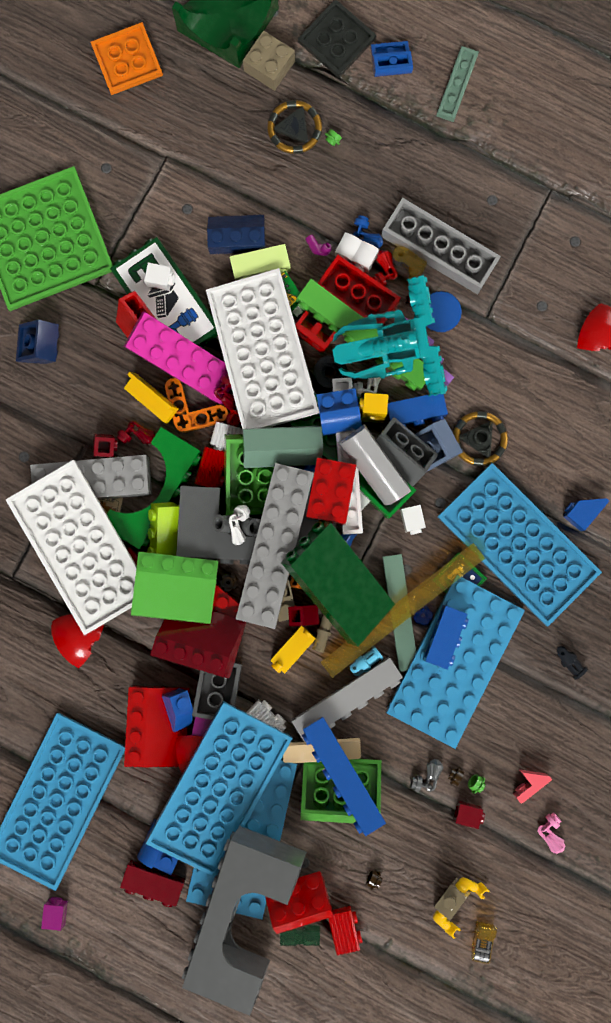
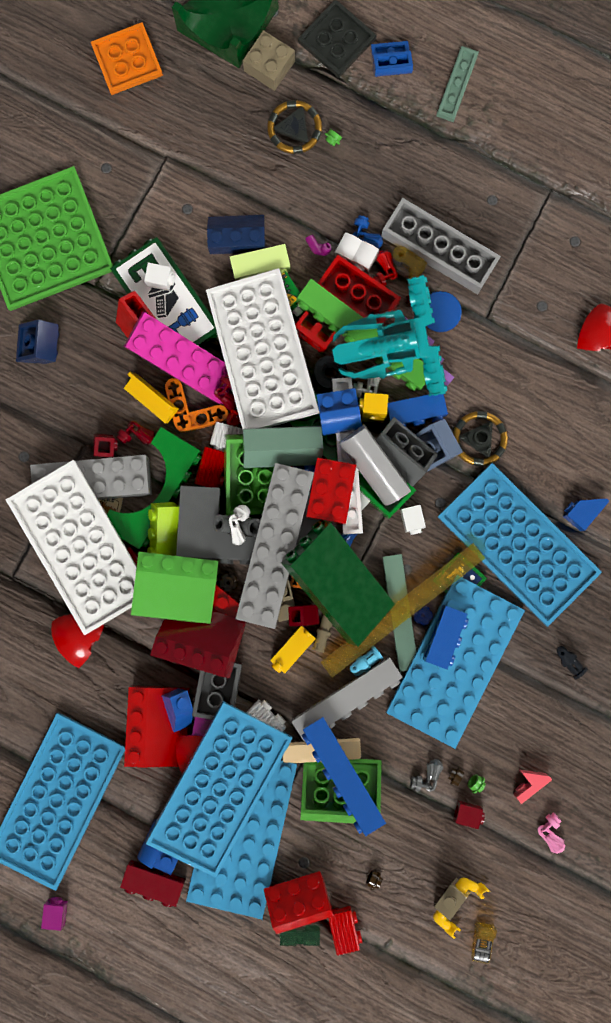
(217, 964): dark grey arch -> none

